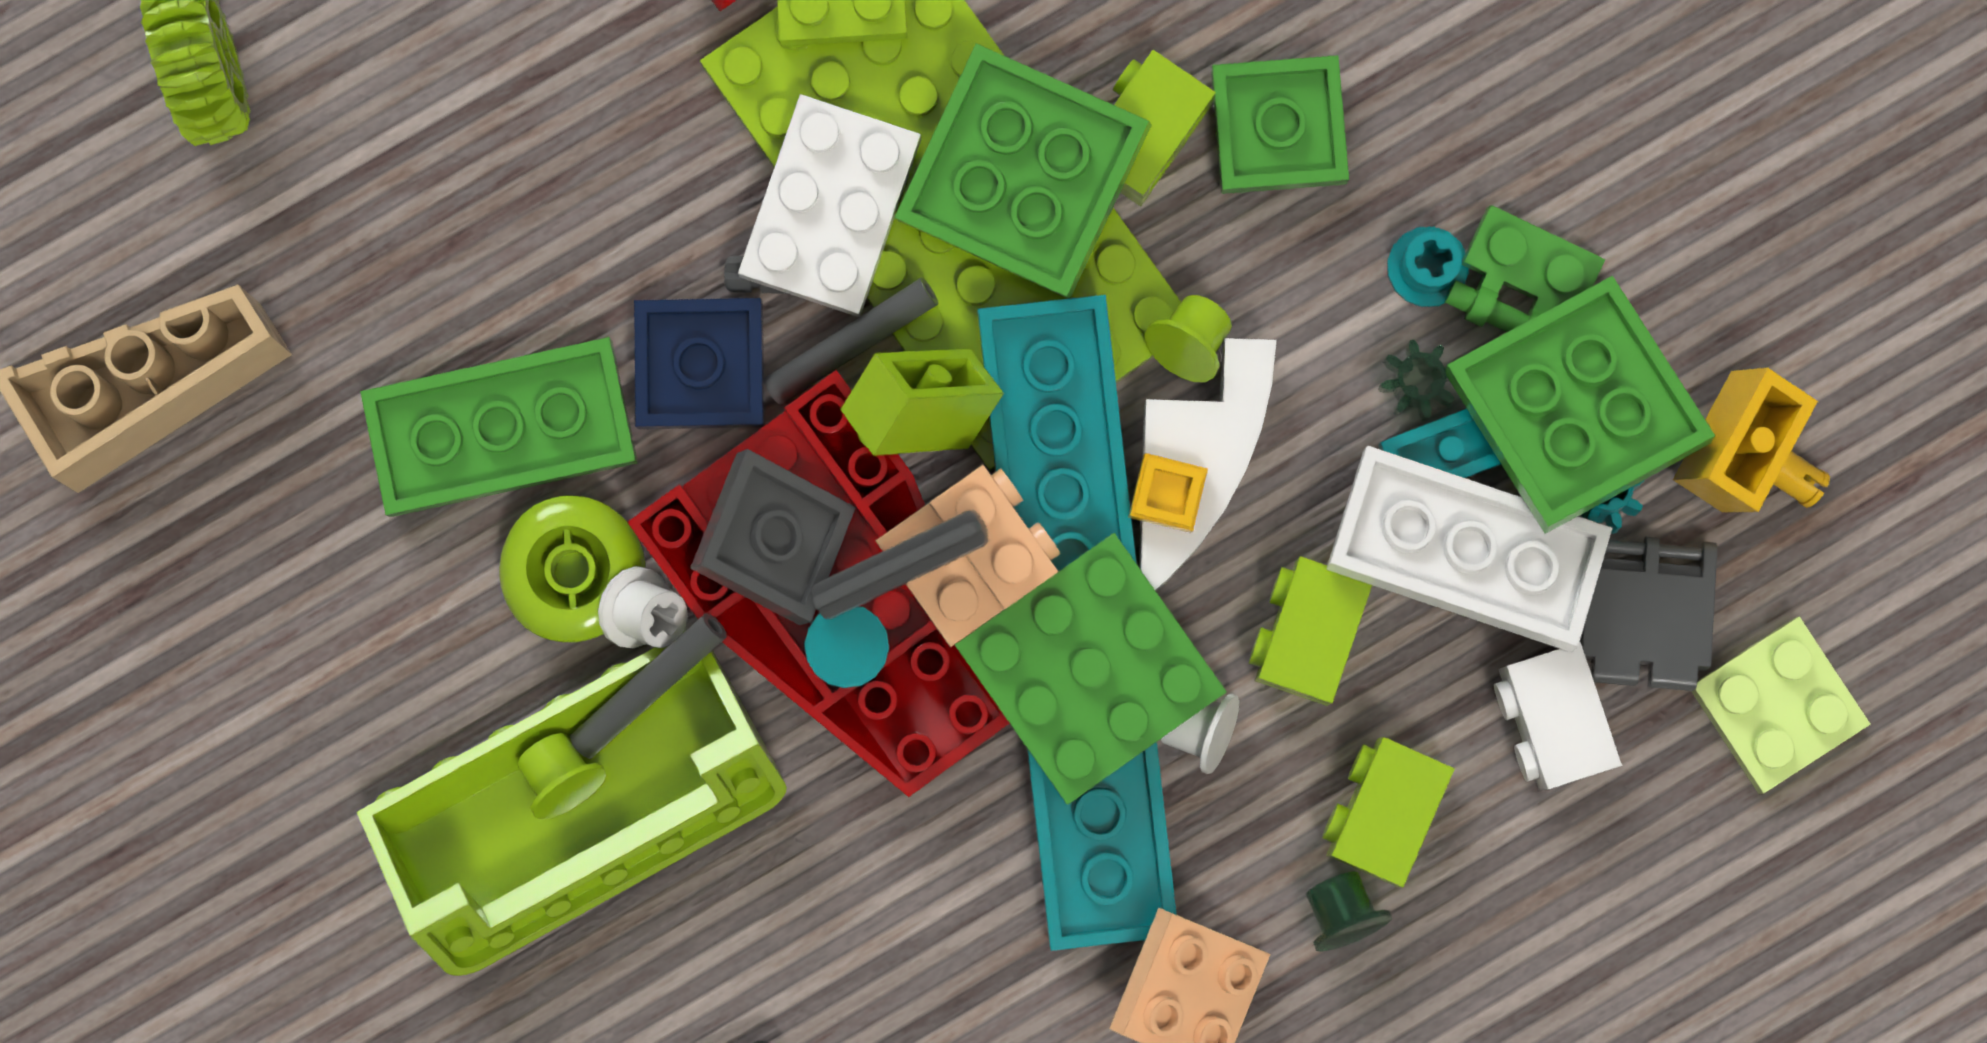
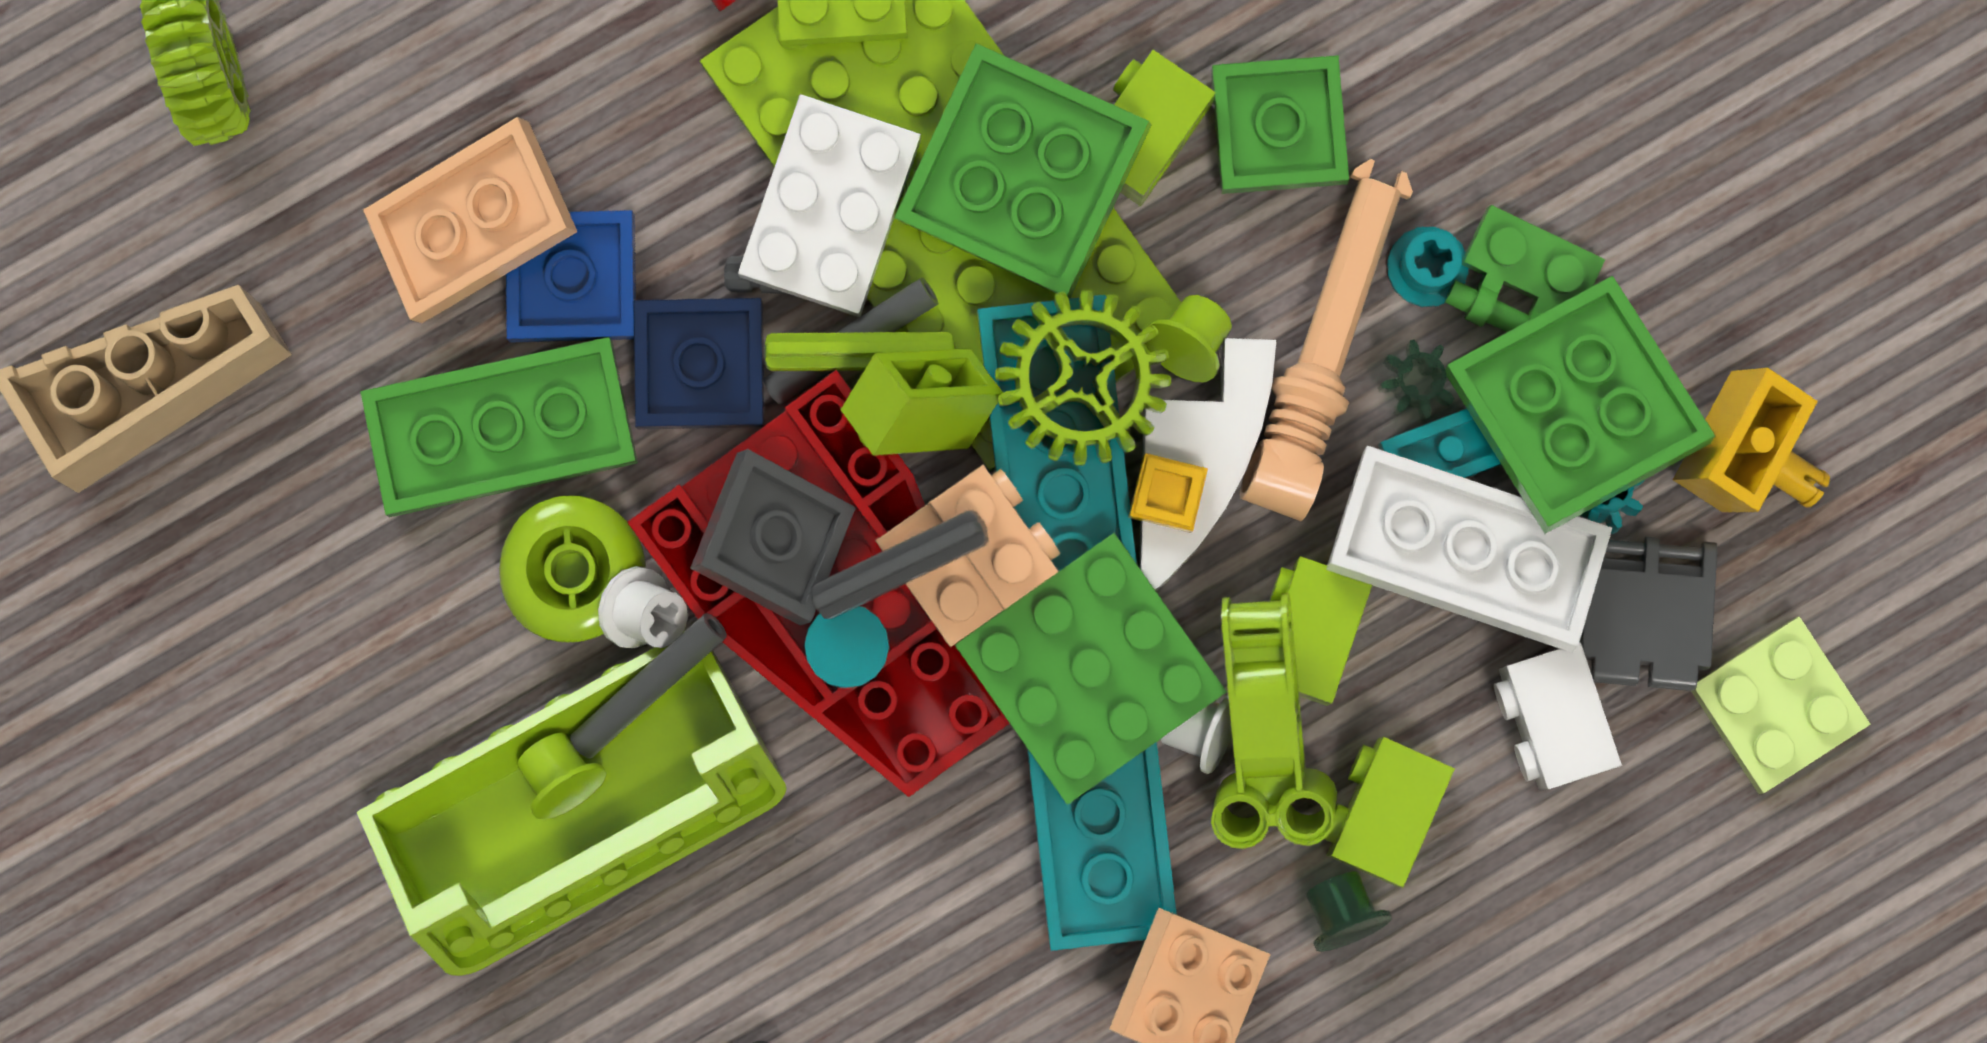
(469, 220): none -> light nougat plate
(578, 286): none -> blue plate
(844, 350): none -> lime axle
(1129, 347): none -> lime gear
(1267, 732): none -> lime piece
(1309, 396): none -> light nougat piece

